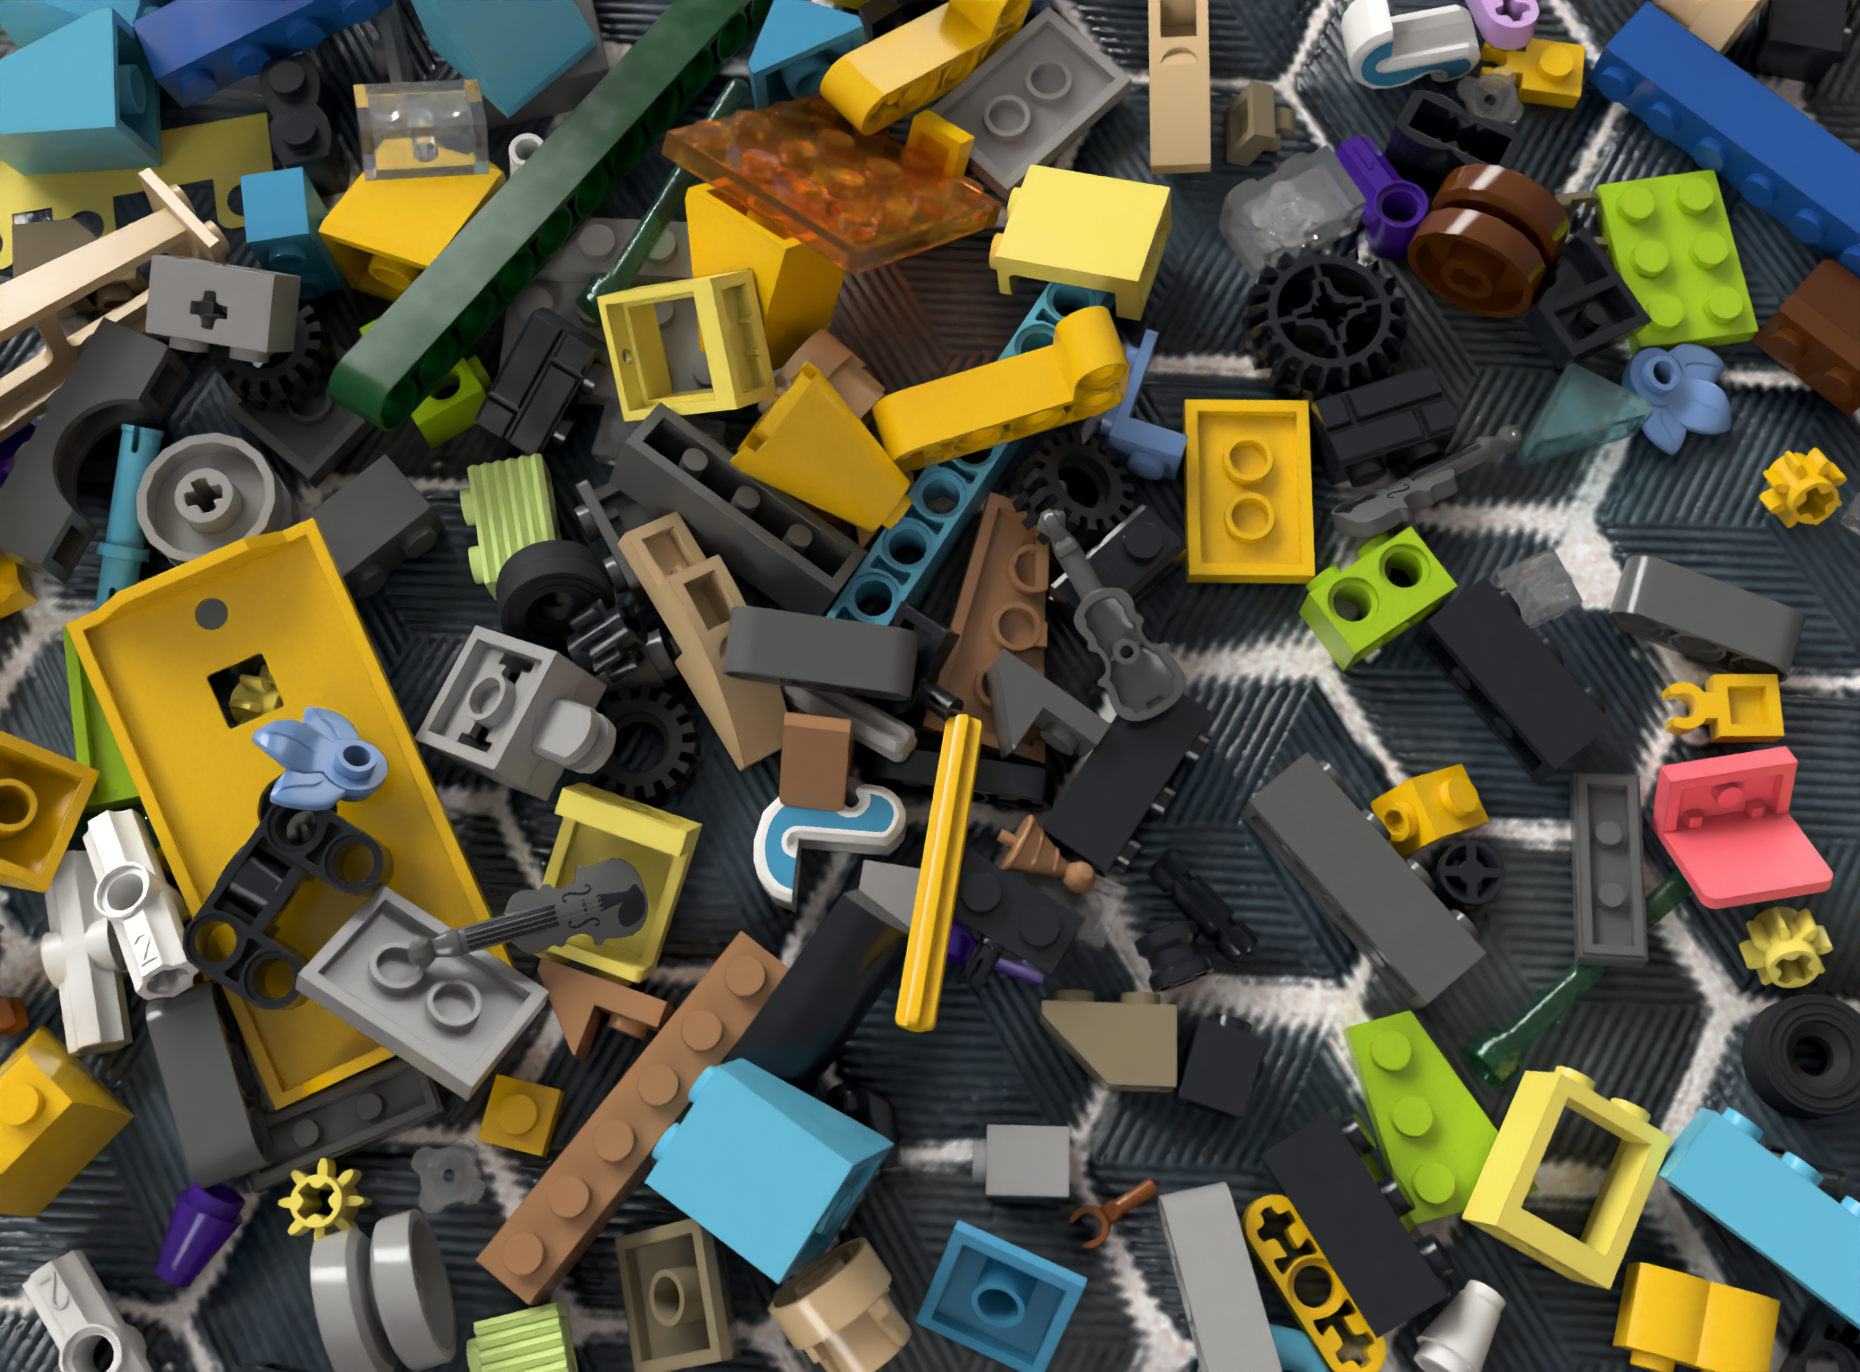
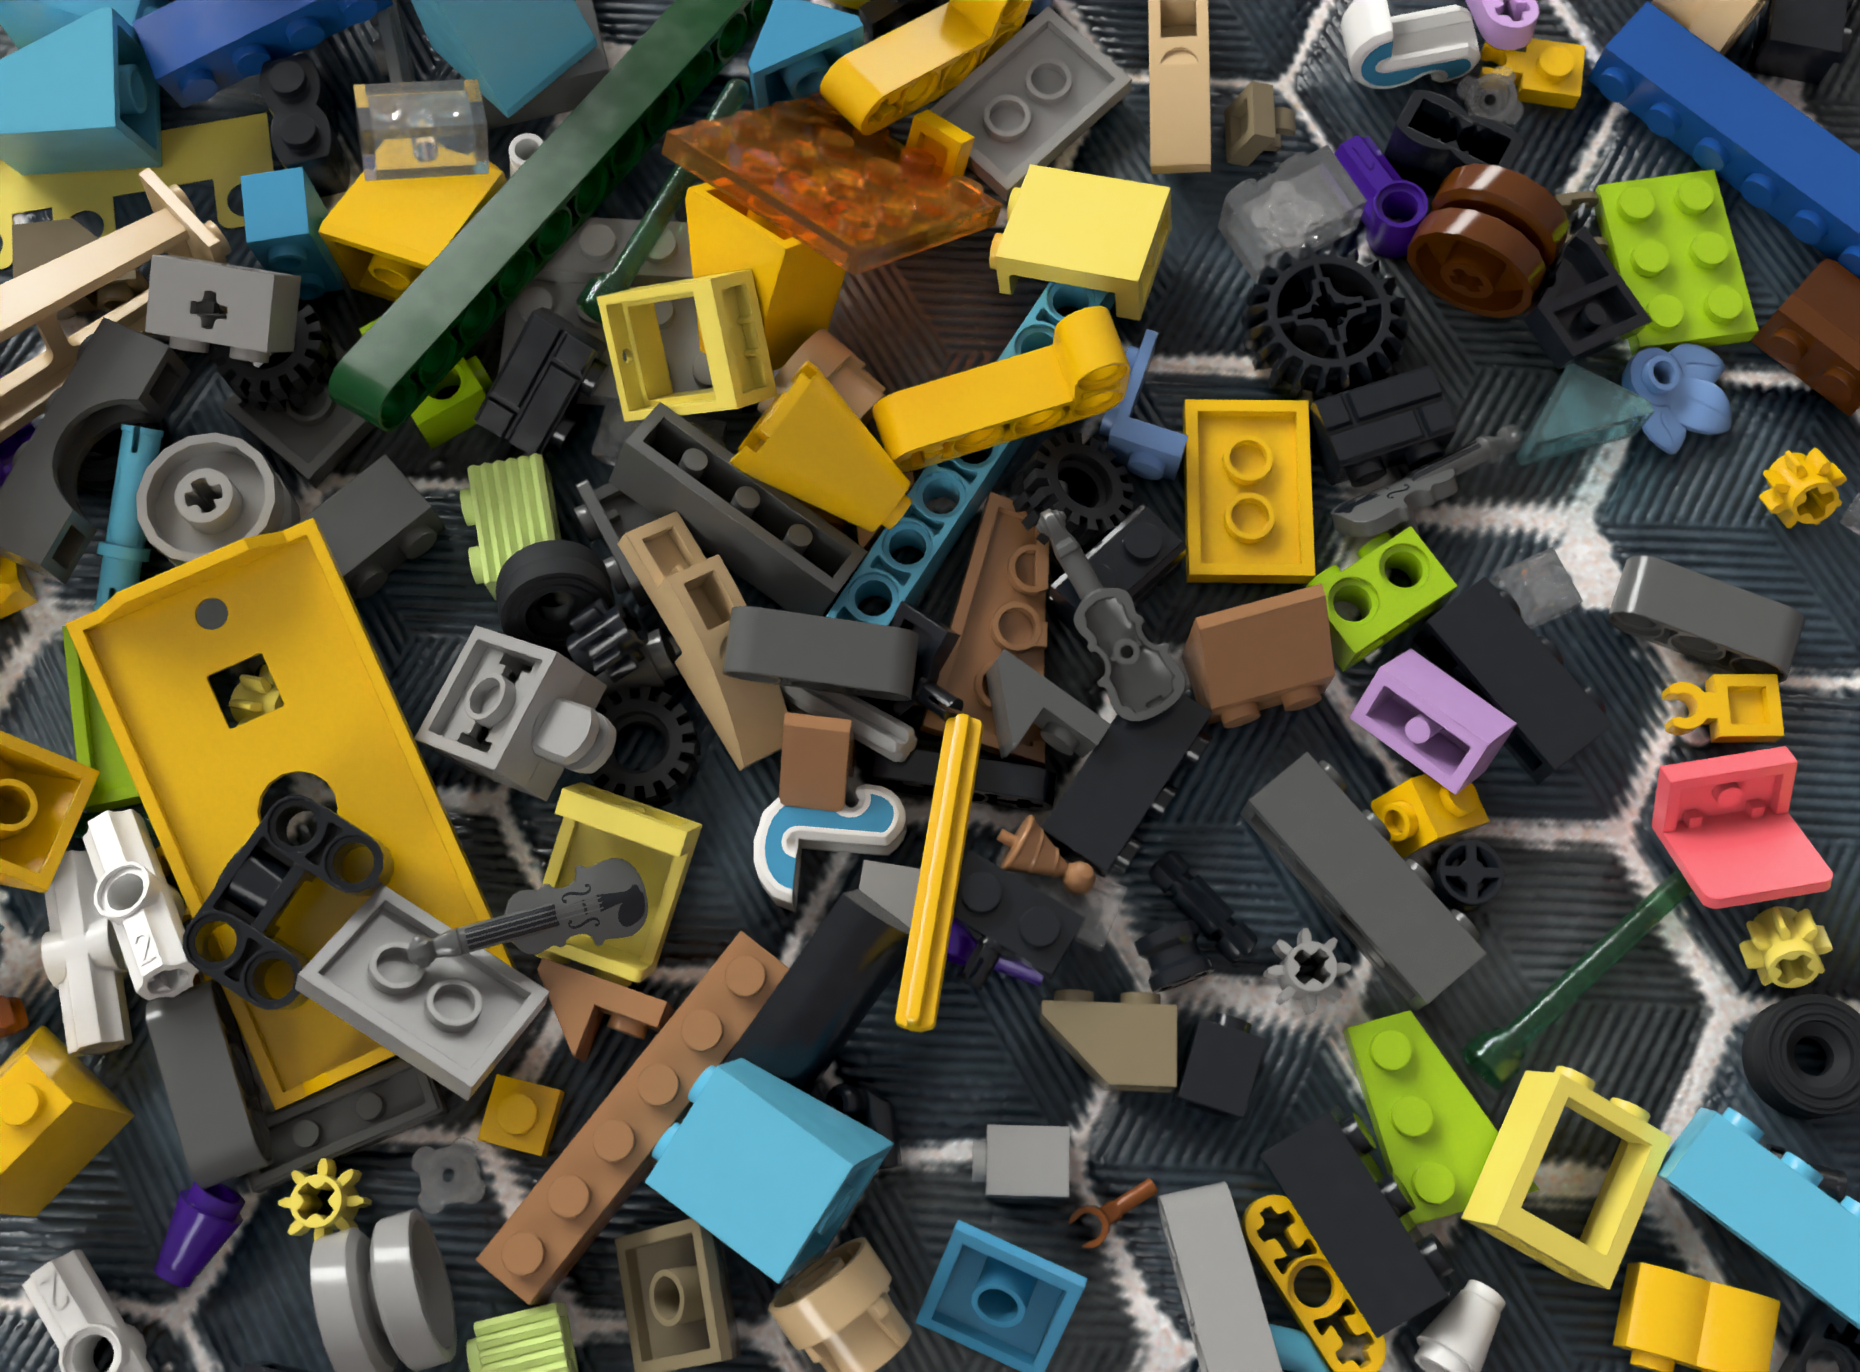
(321, 761): medium blue plate -> none
(1261, 656): none -> medium nougat slope
(1324, 974): none -> light grey gear
(1432, 720): none -> lavender brick
(1608, 870): dark grey tile -> none

